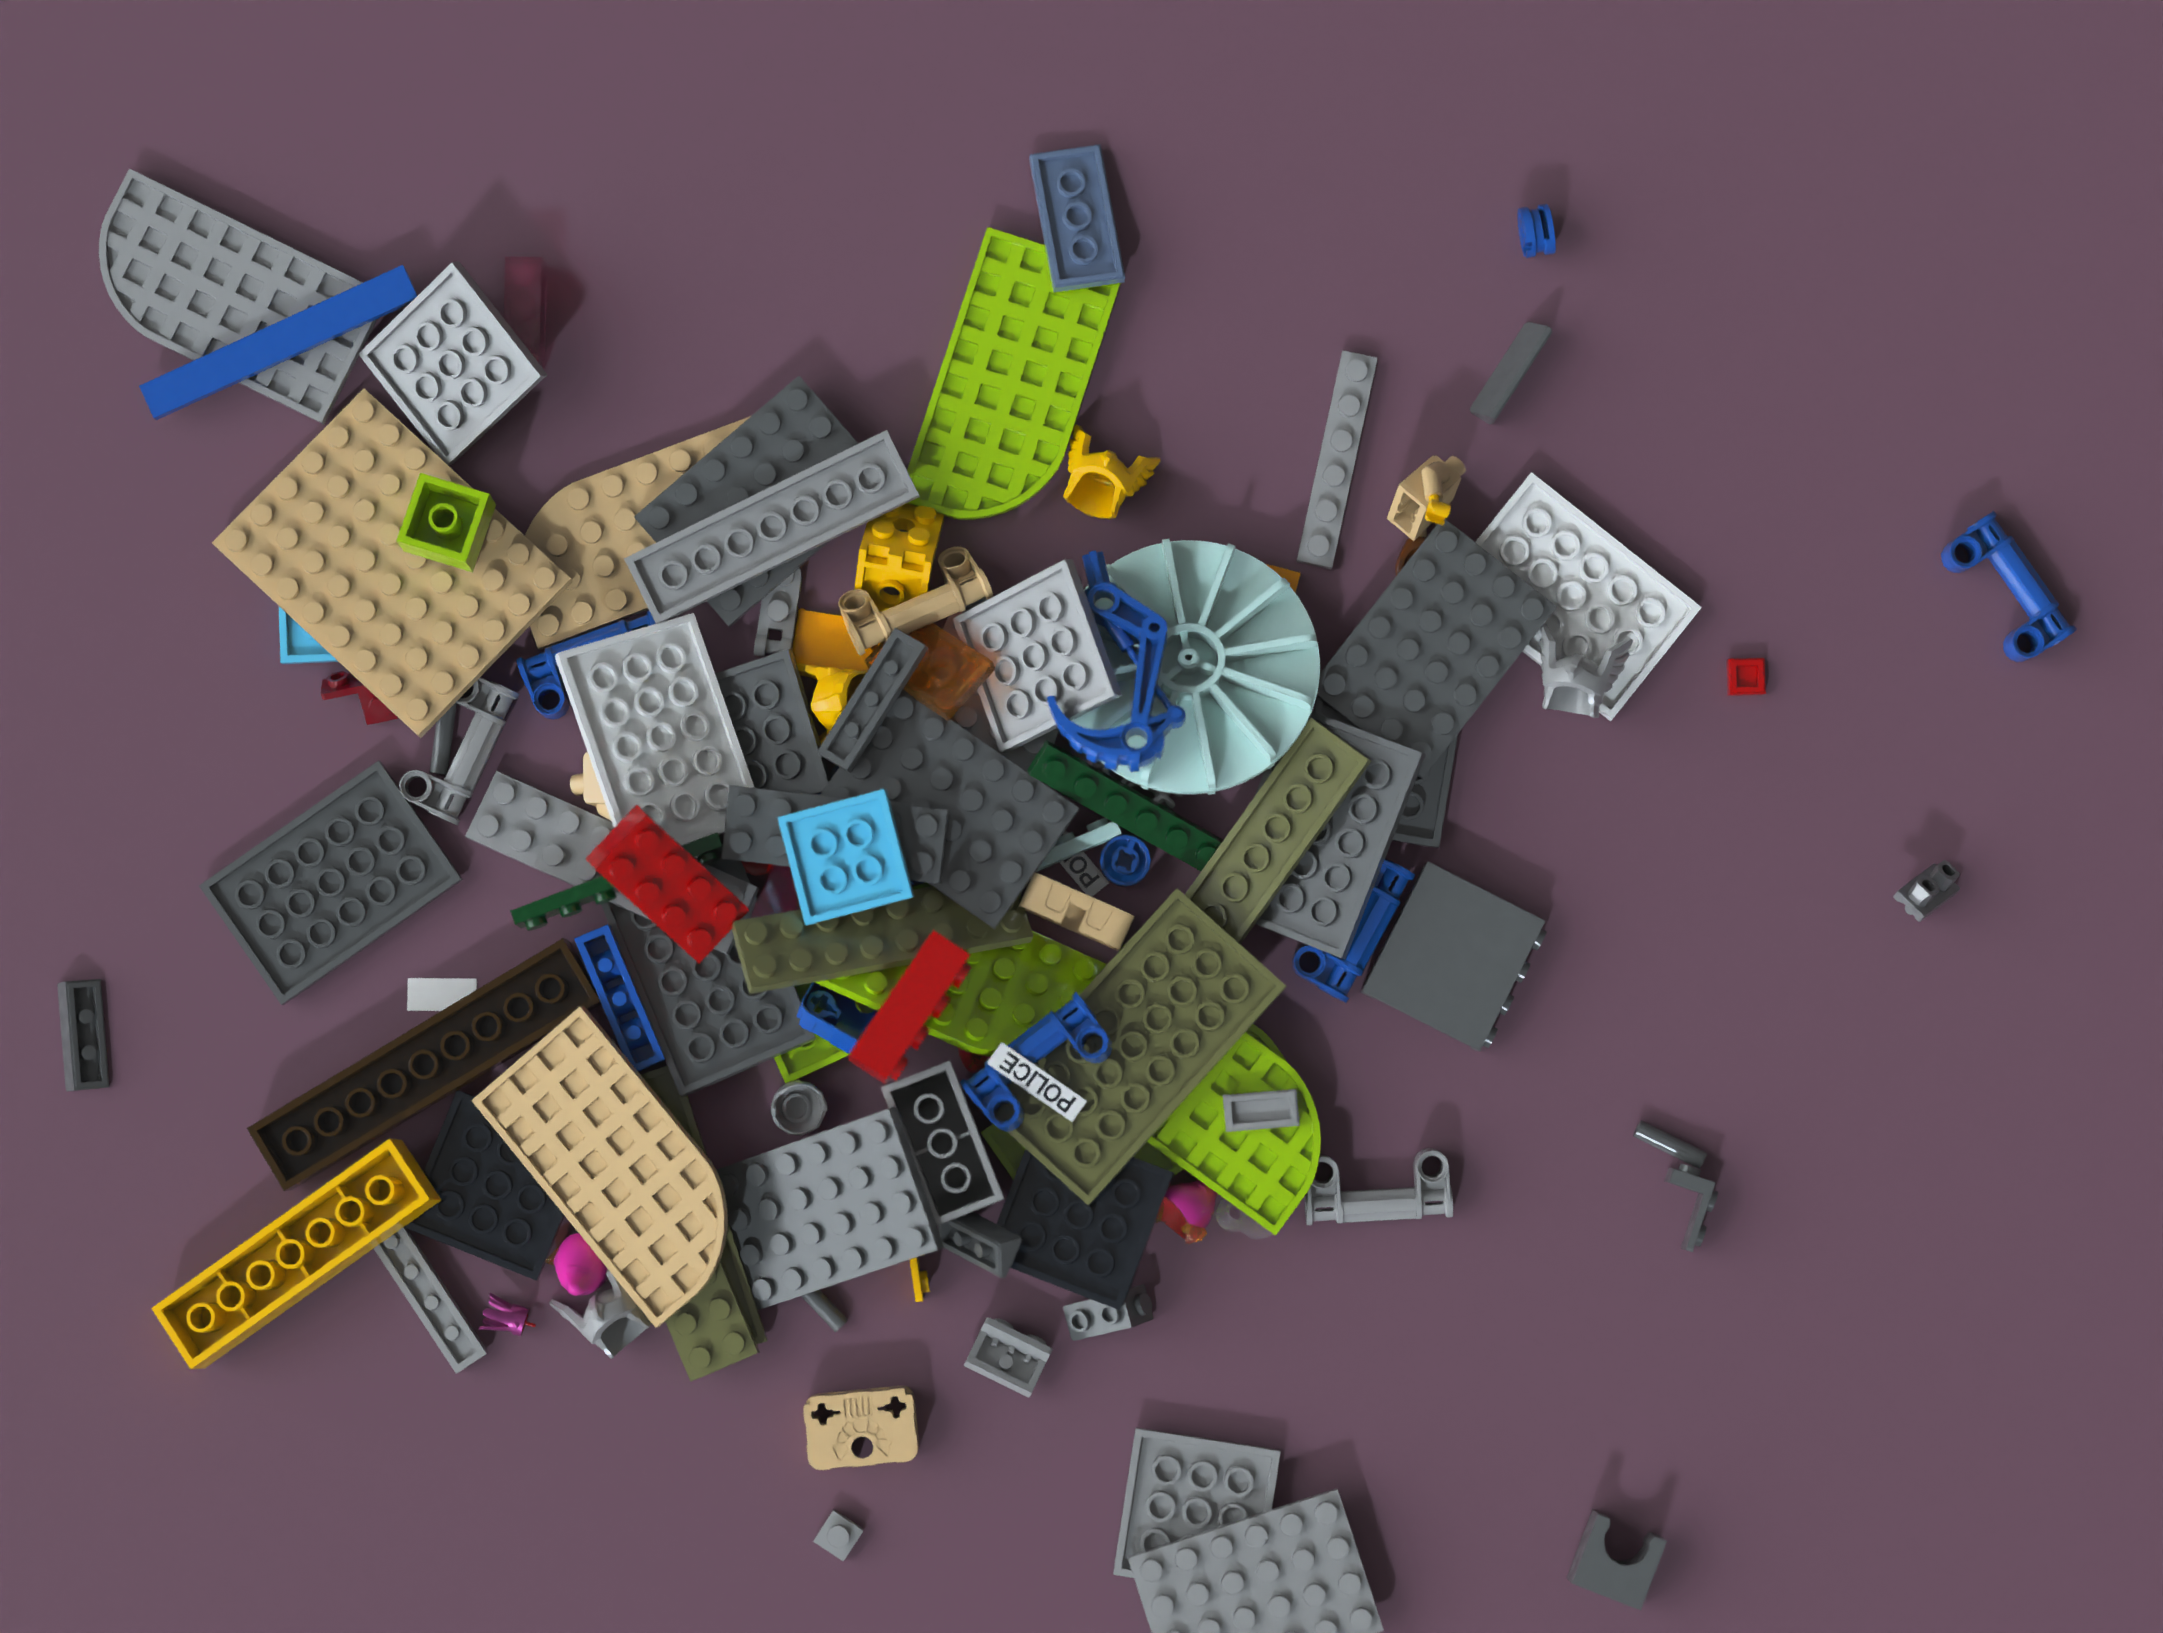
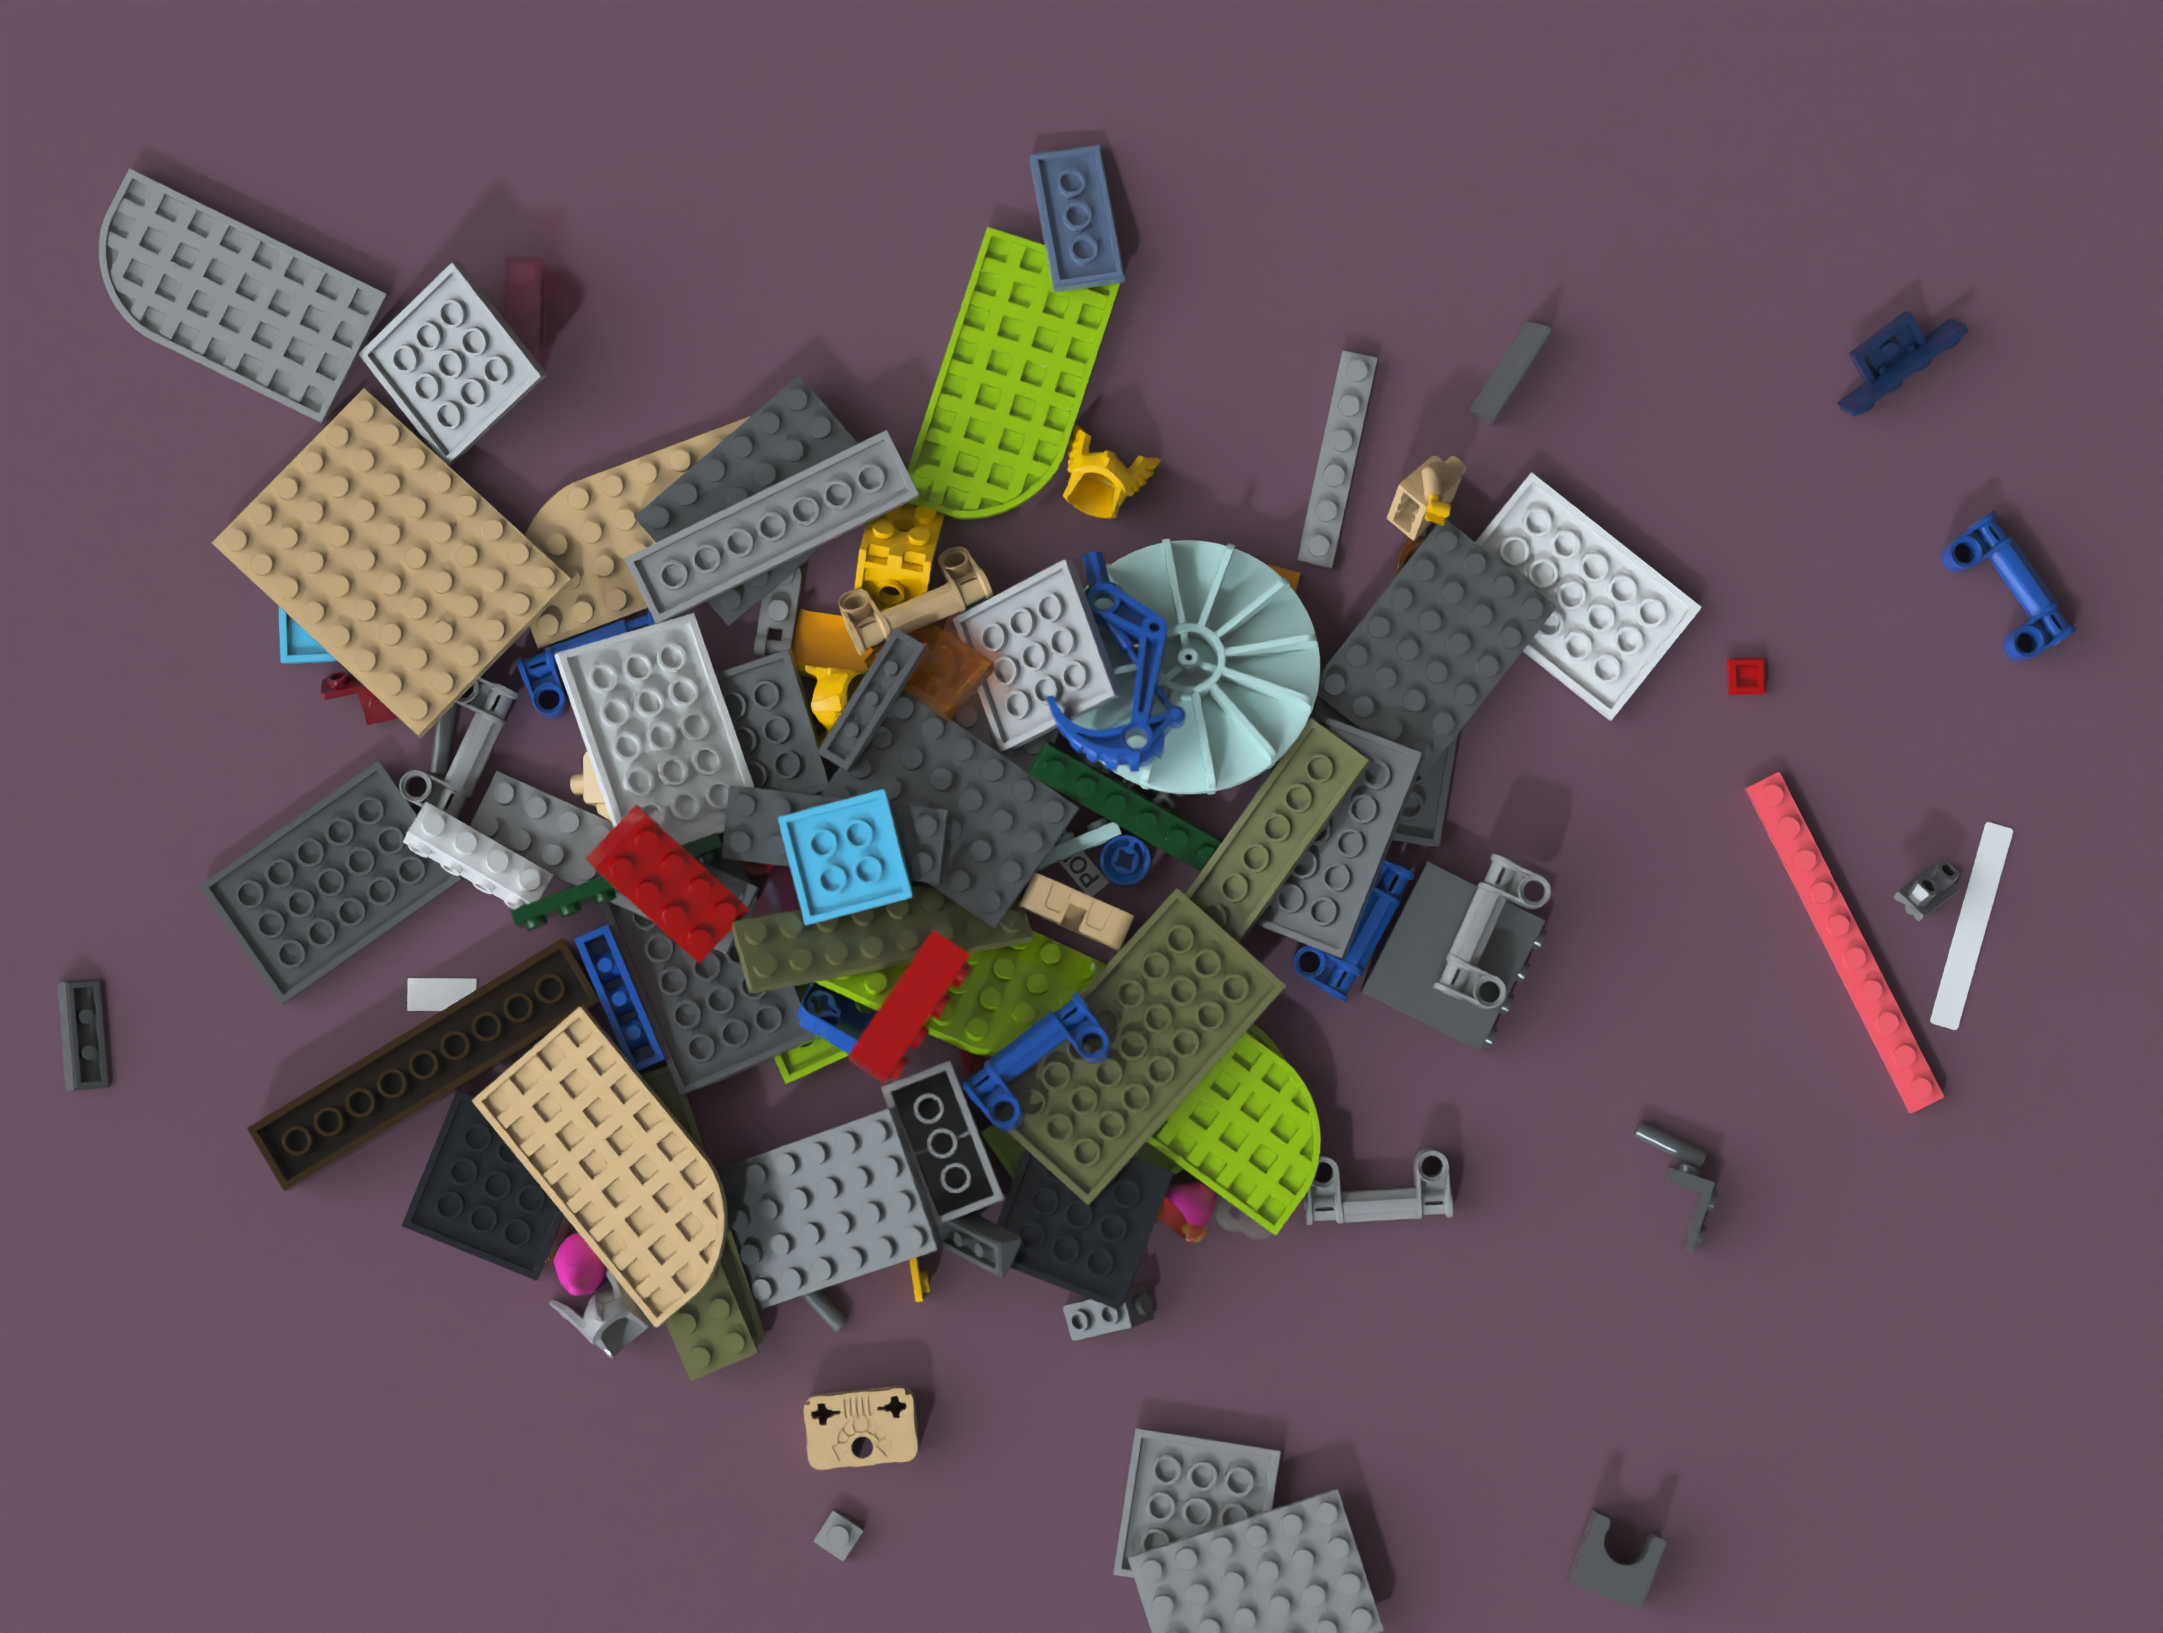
(278, 342): blue tile -> none
(296, 1254): yellow brick -> none
(431, 1300): light grey plate -> none
(446, 522): lime brick -> none
(476, 857): none -> white brick
(510, 1318): flat silver piece -> none
(798, 1107): light grey hair -> none
(1008, 1356): light grey bracket -> none
(1036, 1082): white sticker -> none
(1261, 1110): light grey tile -> none
(1479, 926): none -> light grey piece
(1536, 230): blue wheel -> none
(1575, 681): light grey helmet -> none
(1844, 942): none -> coral plate
(1894, 356): none -> dark blue bracket
(1971, 926): none -> white sticker

